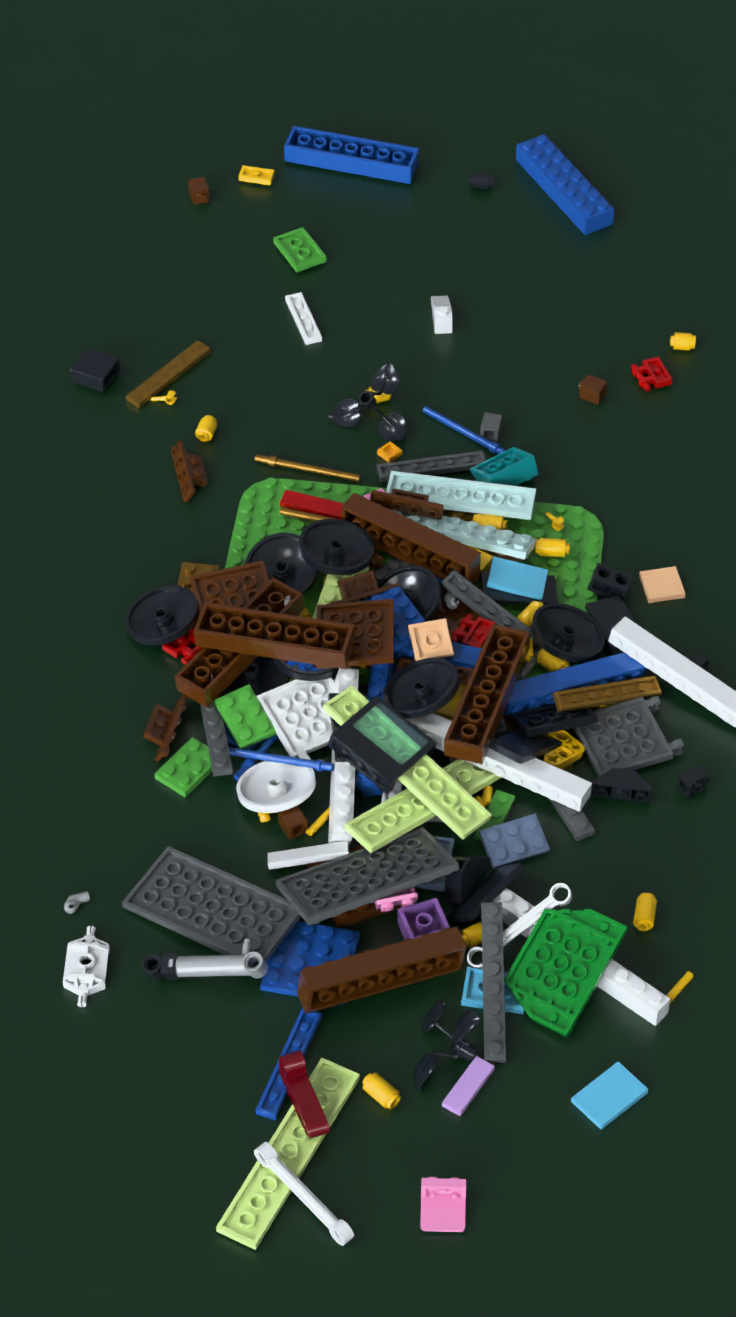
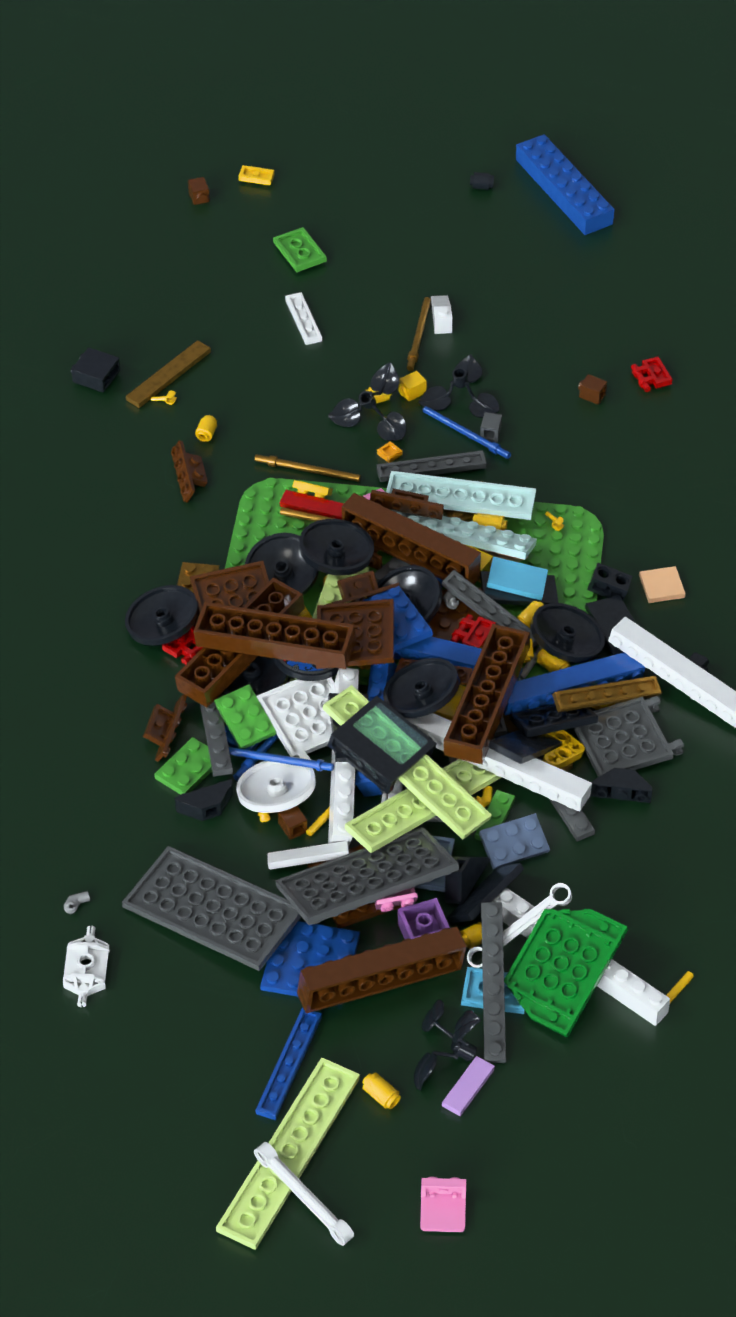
(175, 966): light grey piece -> none
(206, 801): none -> black slope
(302, 1095): dark red beam -> none
(304, 487): none -> yellow plate
(351, 154): blue brick -> none
(412, 386): none -> yellow brick
(413, 354): none -> pearl gold bar
(431, 639): light nougat tile -> none
(466, 371): none -> black plant
(507, 468): teal slope -> none
(552, 547): yellow head -> none
(609, 1095): medium azure tile -> none
(645, 911): yellow head -> none
(683, 341): yellow brick -> none
(692, 781): black brick -> none

